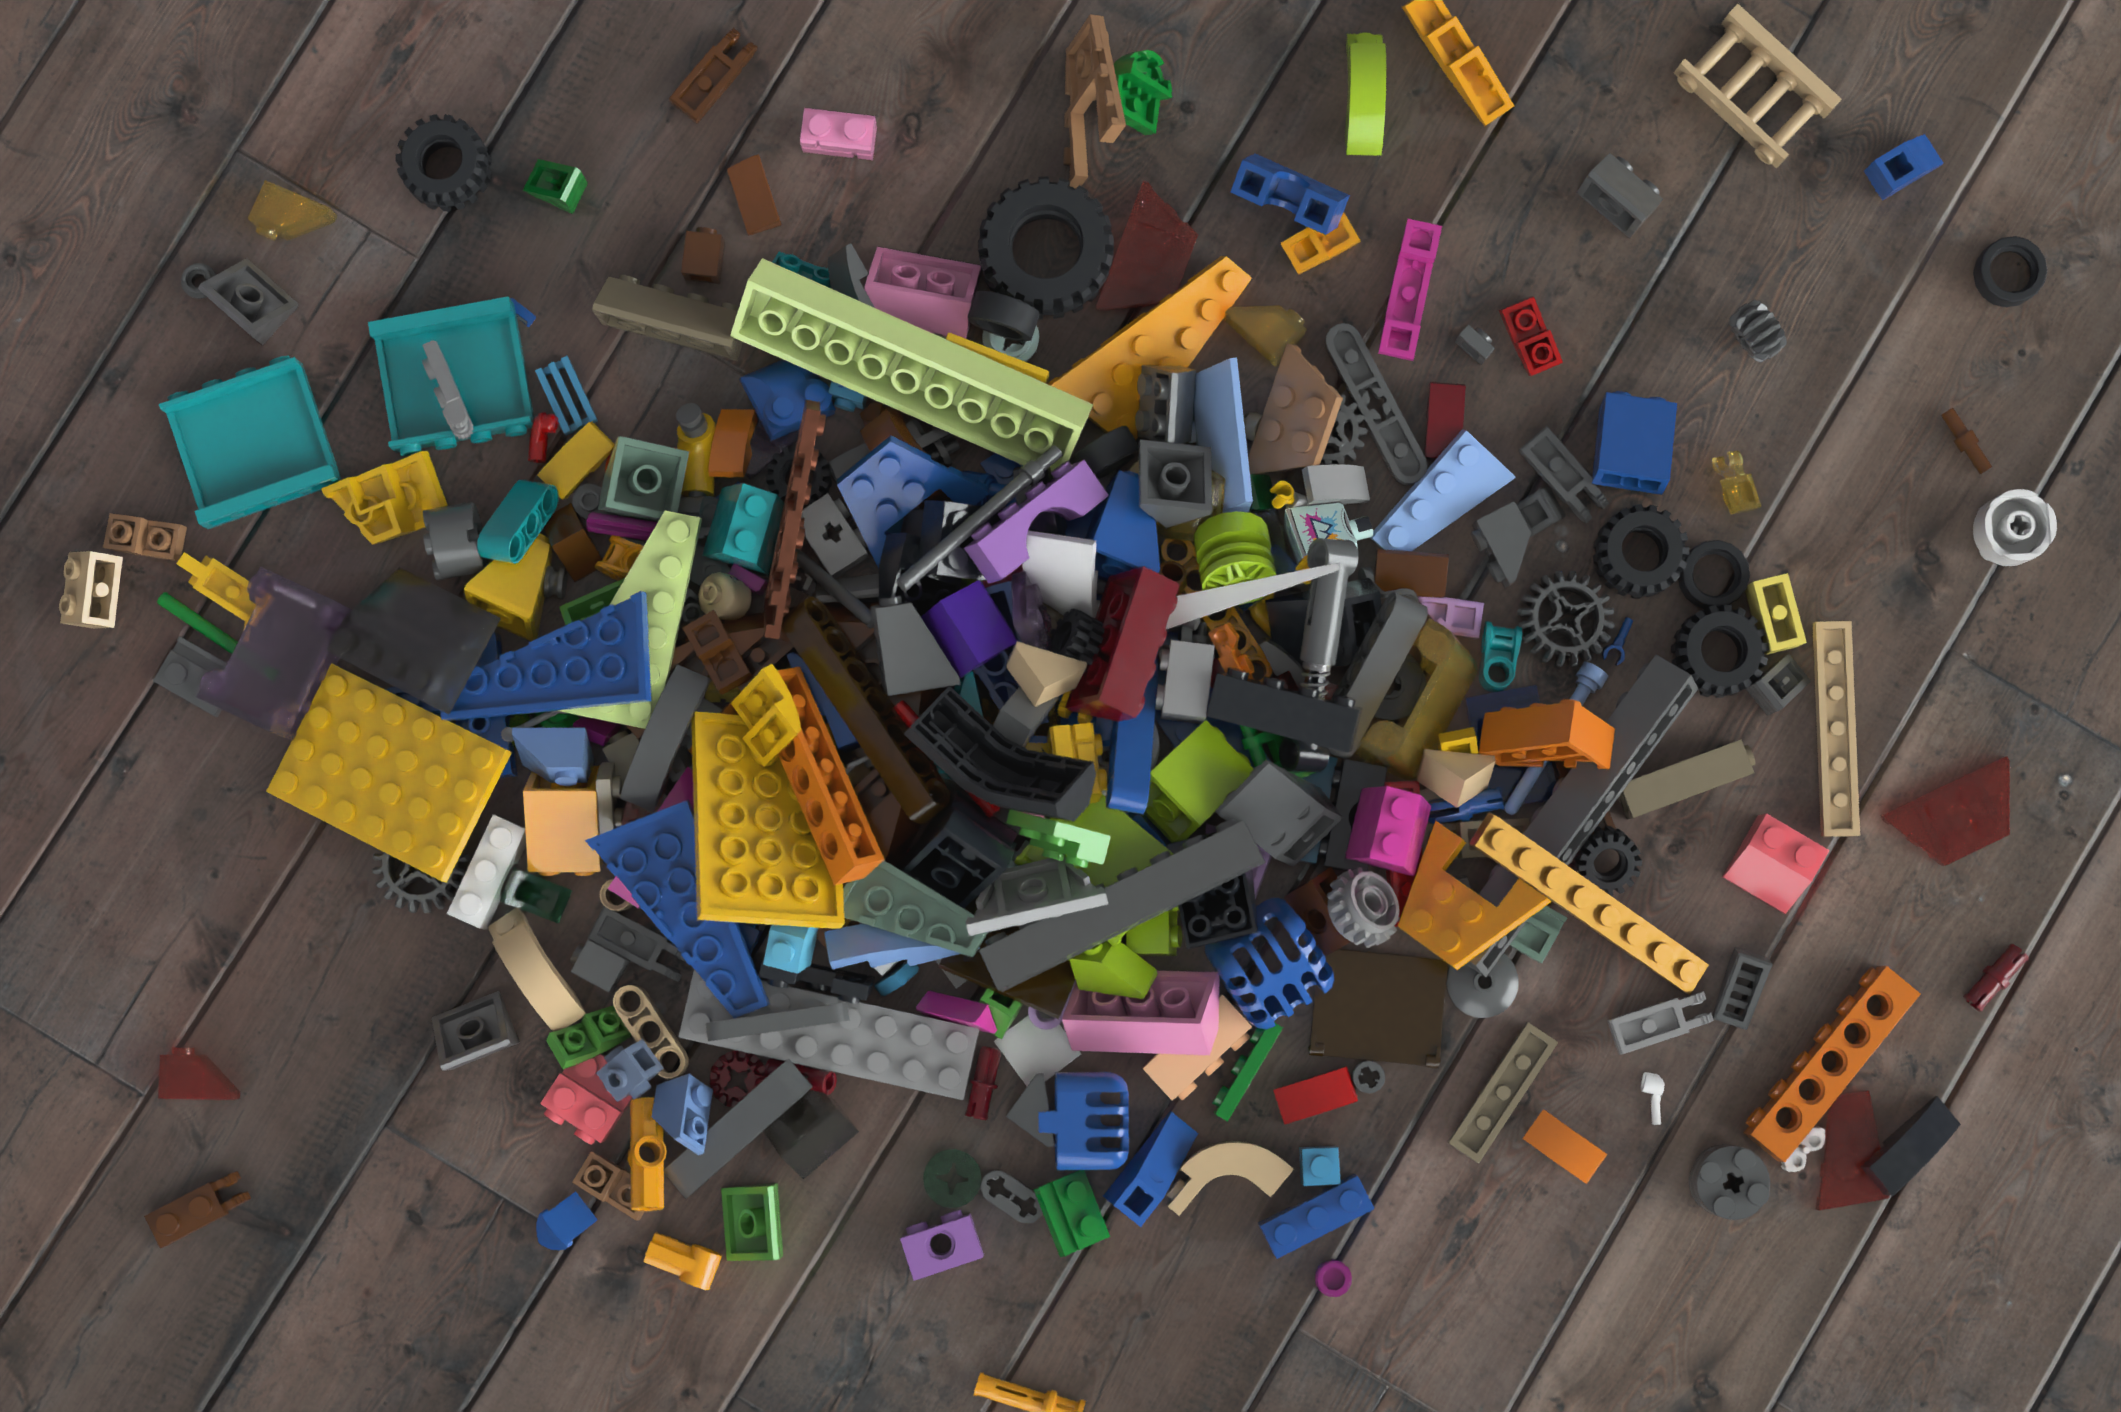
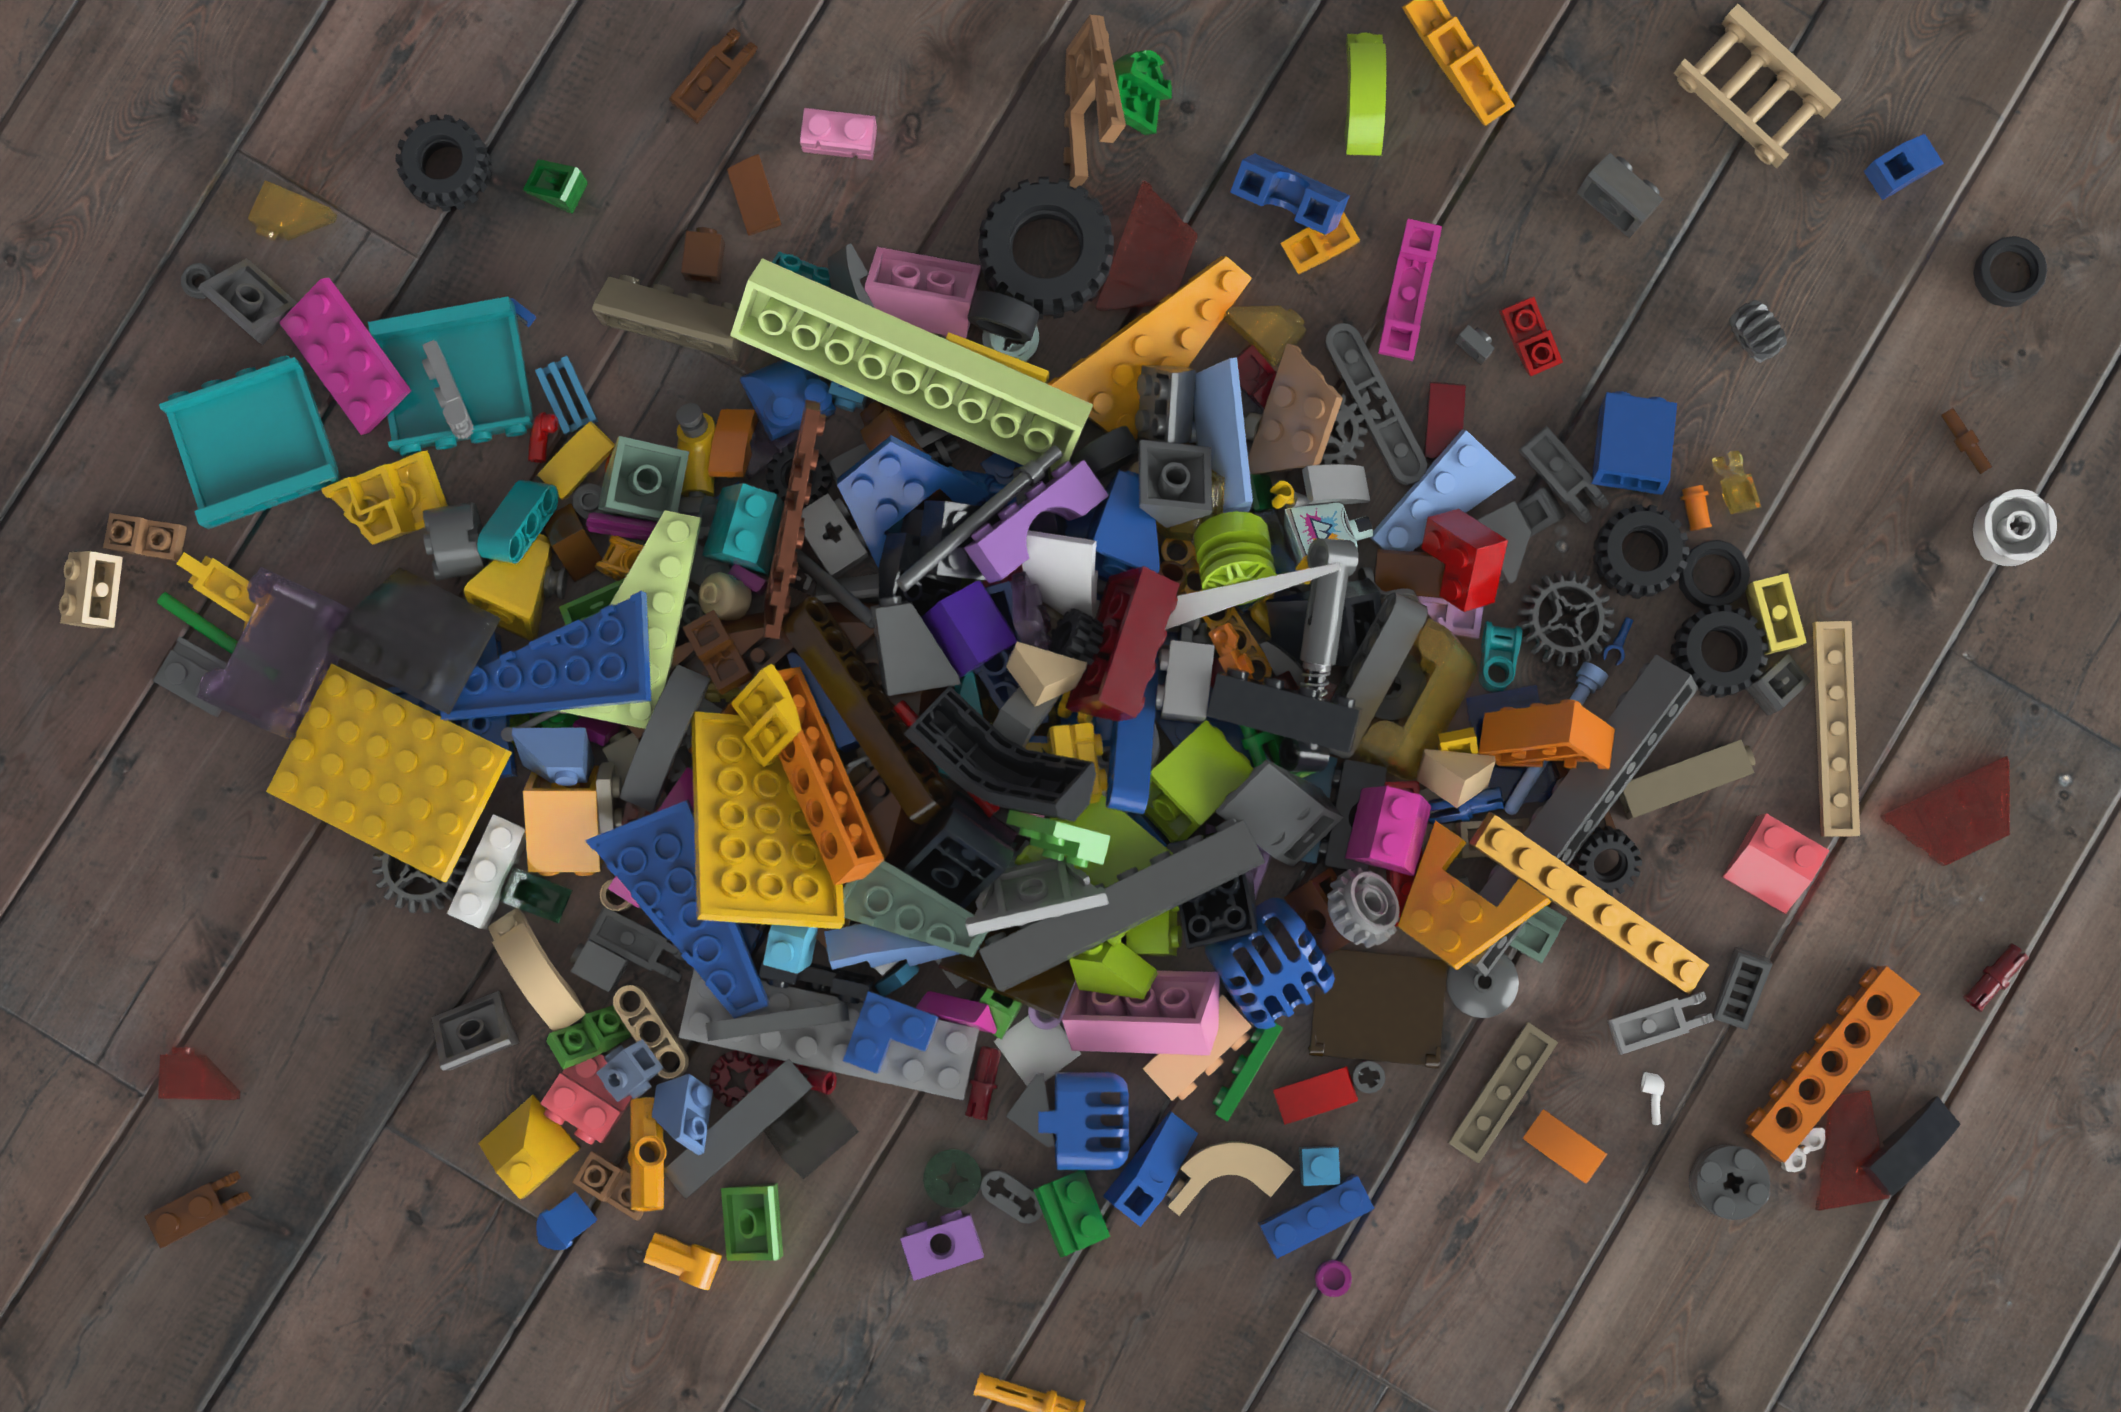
(345, 356): none -> dark pink plate
(528, 1148): none -> yellow slope
(884, 1021): none -> blue brick
(1255, 375): none -> dark red slope
(1471, 558): none -> red brick
(1696, 507): none -> orange pin

